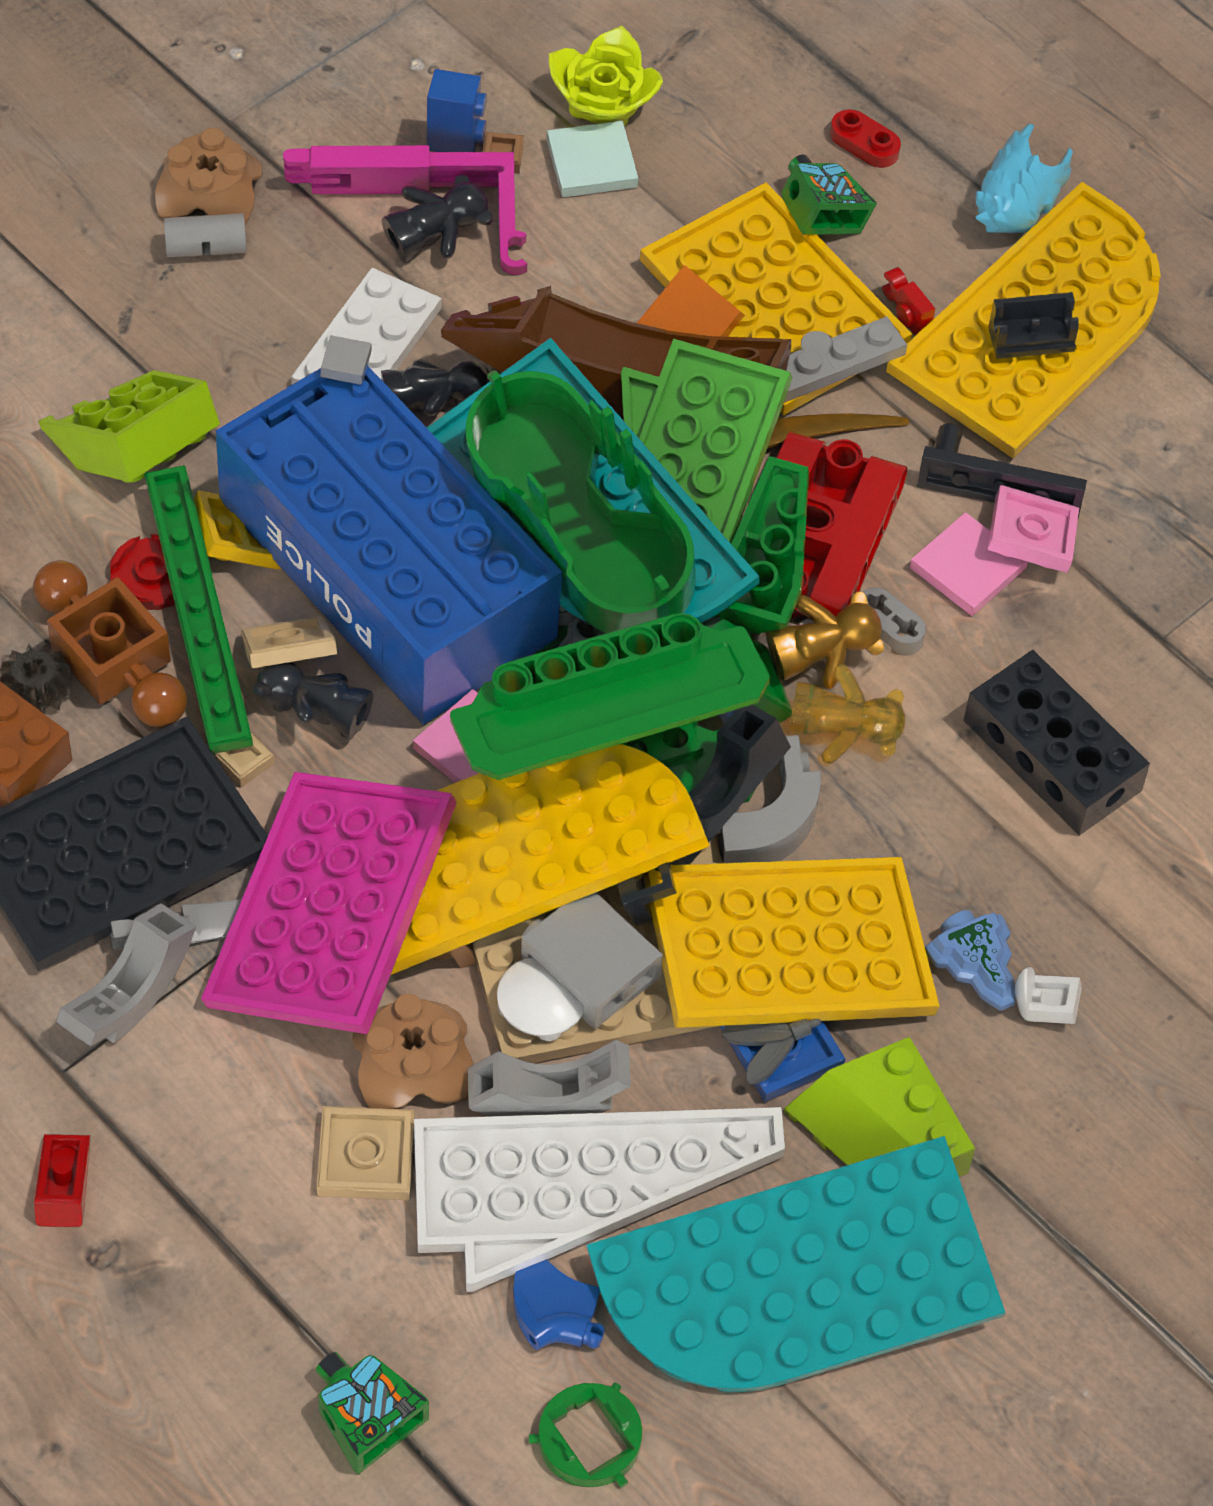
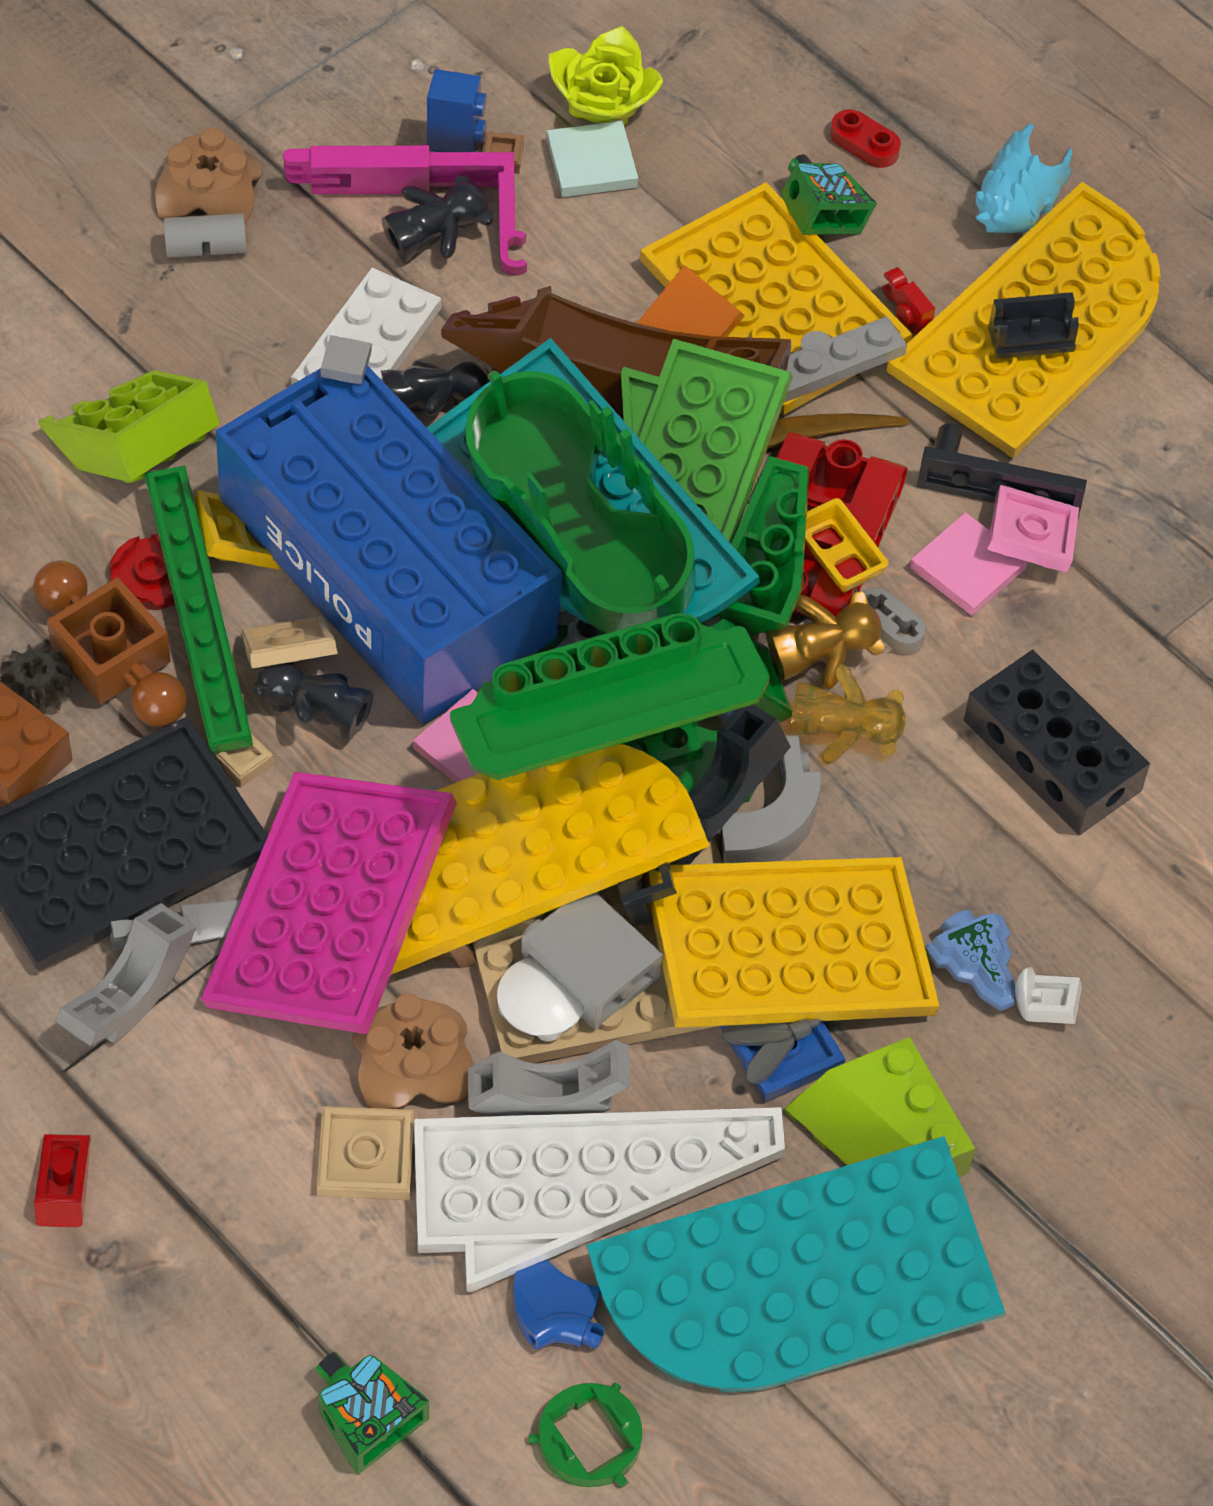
(855, 544): none -> yellow piece

